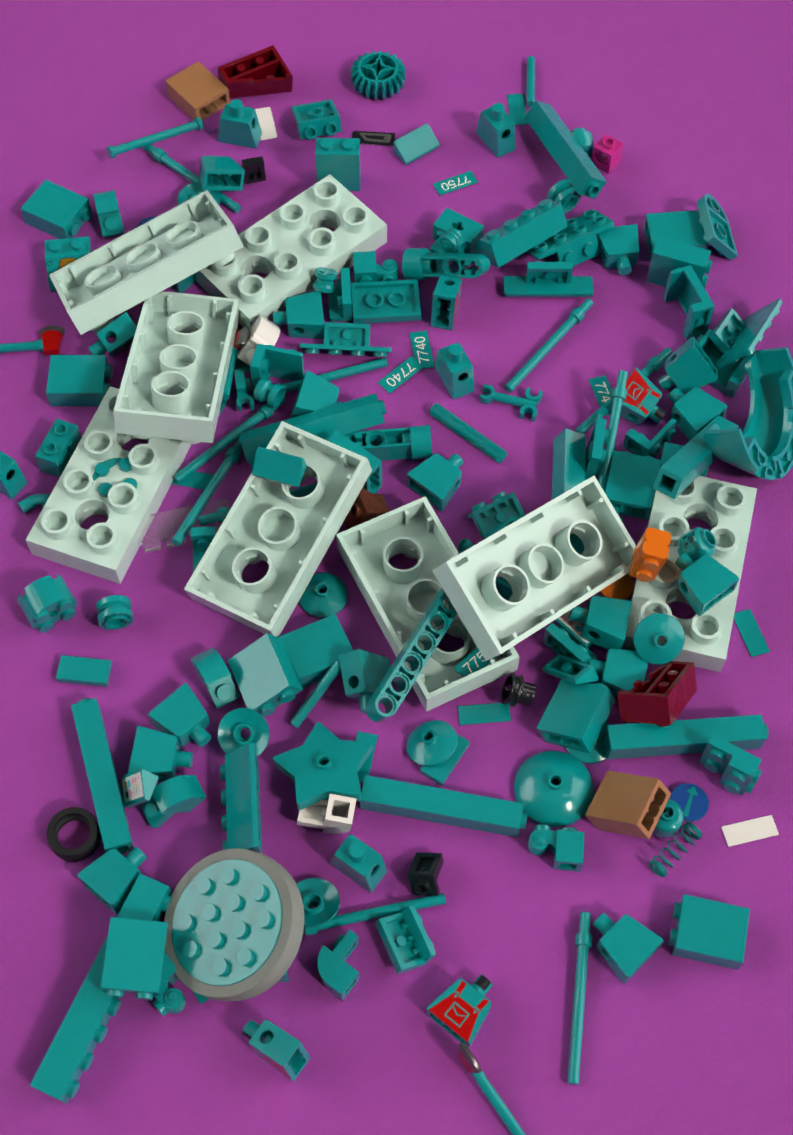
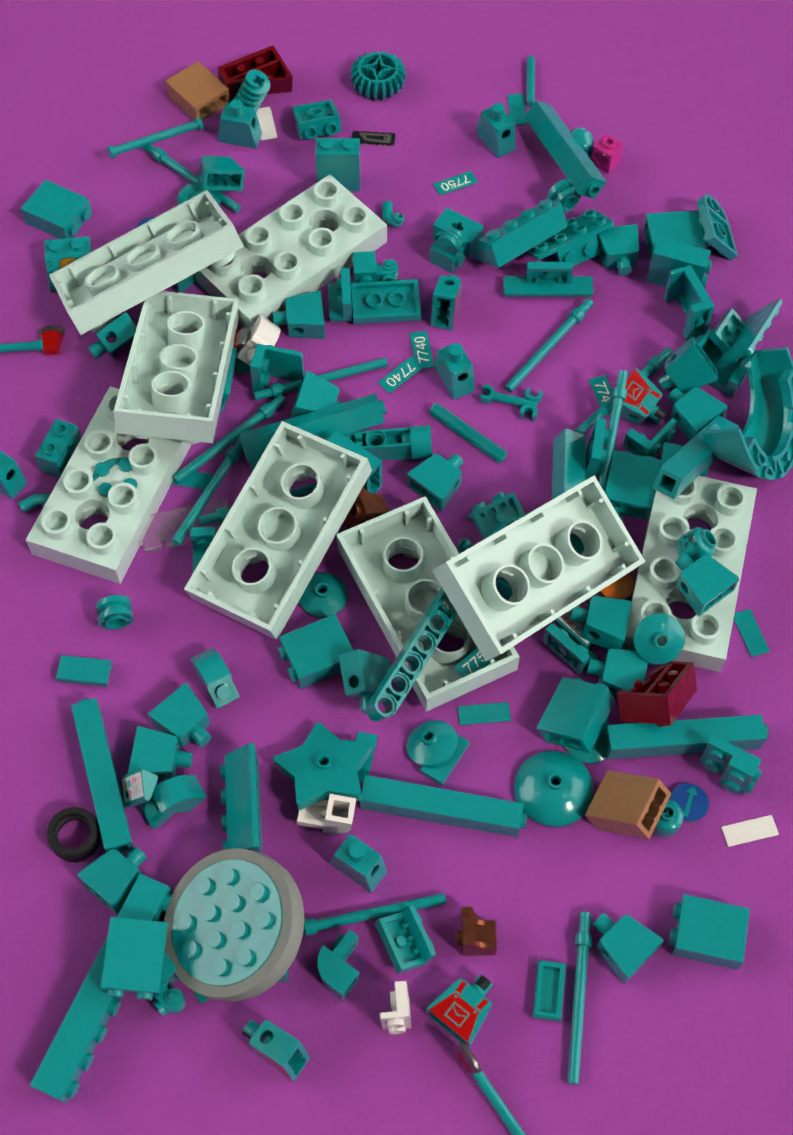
(47, 602): teal brick -> none
(78, 380): teal brick -> none
(108, 213): teal brick -> none
(233, 722): teal dish -> none
(243, 386): teal plate -> none
(253, 89): none -> teal piece
(254, 170): black bracket -> none
(265, 675): teal brick -> none
(269, 392): teal wheel -> none
(279, 467): teal slope -> none
(316, 694): teal bar -> none
(320, 894): teal dish -> none
(324, 280): teal wheel -> none
(346, 337): teal bracket -> none
(388, 215): none -> teal arm
(400, 1018): none -> white bracket
(416, 144): teal slope -> none
(421, 264): teal beam -> none
(424, 873): black bracket -> none
(476, 934): none -> copper brick
(523, 691): black piece -> none
(549, 991): none -> teal tile
(565, 844): teal brick -> none
(570, 670): teal slope -> none
(650, 554): orange brick -> none
(662, 870): teal piece -> none

